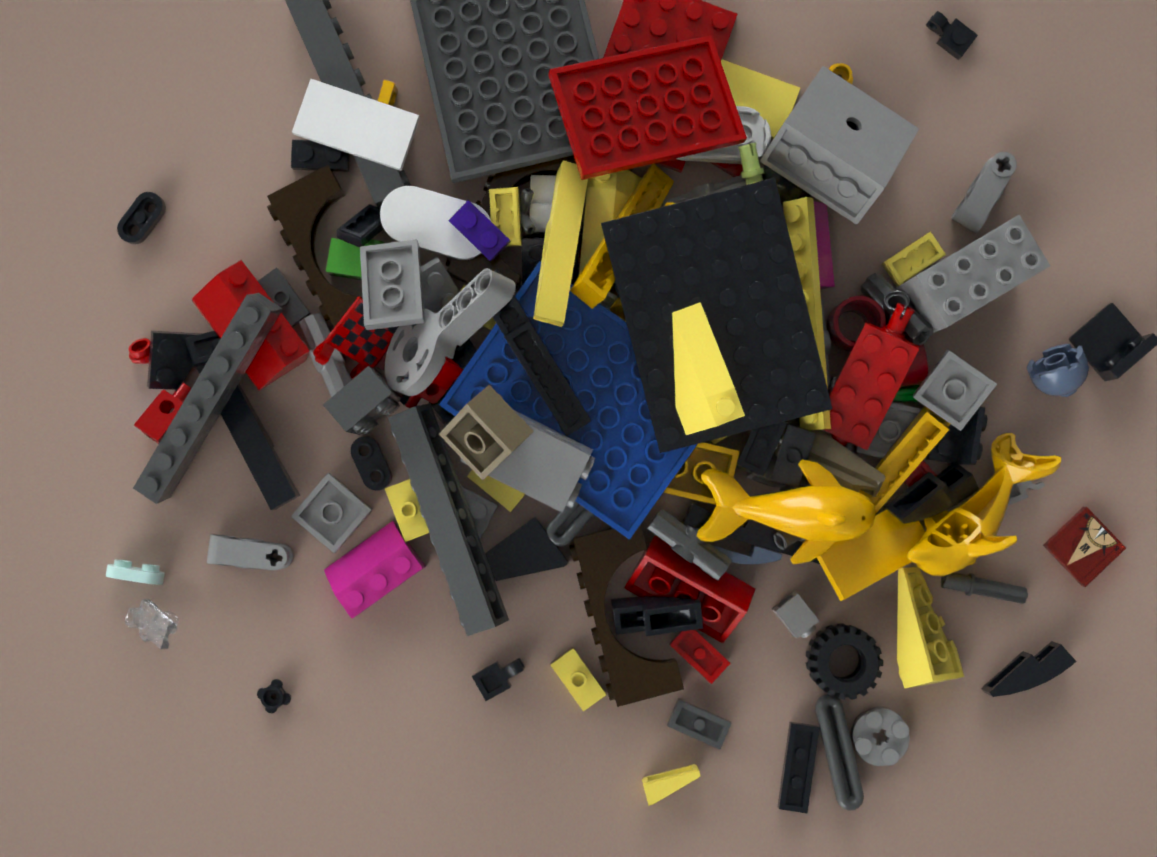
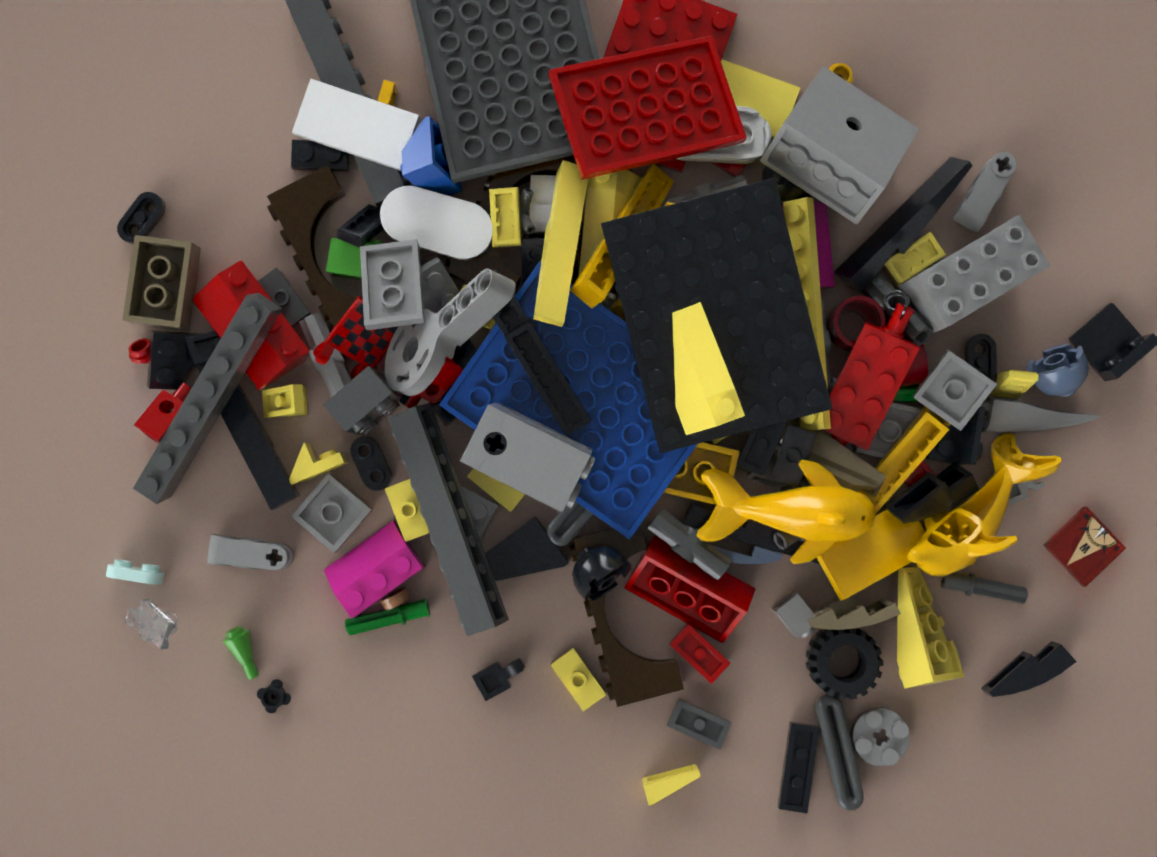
(161, 283): none -> dark tan brick
(240, 645): none -> bright green cone
(285, 401): none -> light yellow slope
(308, 466): none -> light yellow slope
(388, 617): none -> green axle
(395, 598): none -> medium nougat tile
(426, 162): none -> blue slope
(479, 230): dark purple plate -> none
(485, 432): dark tan slope -> none
(597, 571): none -> black cylinder
(656, 615): black slope -> none
(750, 163): yellowish green pin -> none
(851, 615): none -> dark tan slope
(902, 226): none -> black slope
(954, 37): black plate -> none
(987, 360): none -> black plate
(1013, 383): none -> light yellow slope
(1019, 416): none -> light grey piece

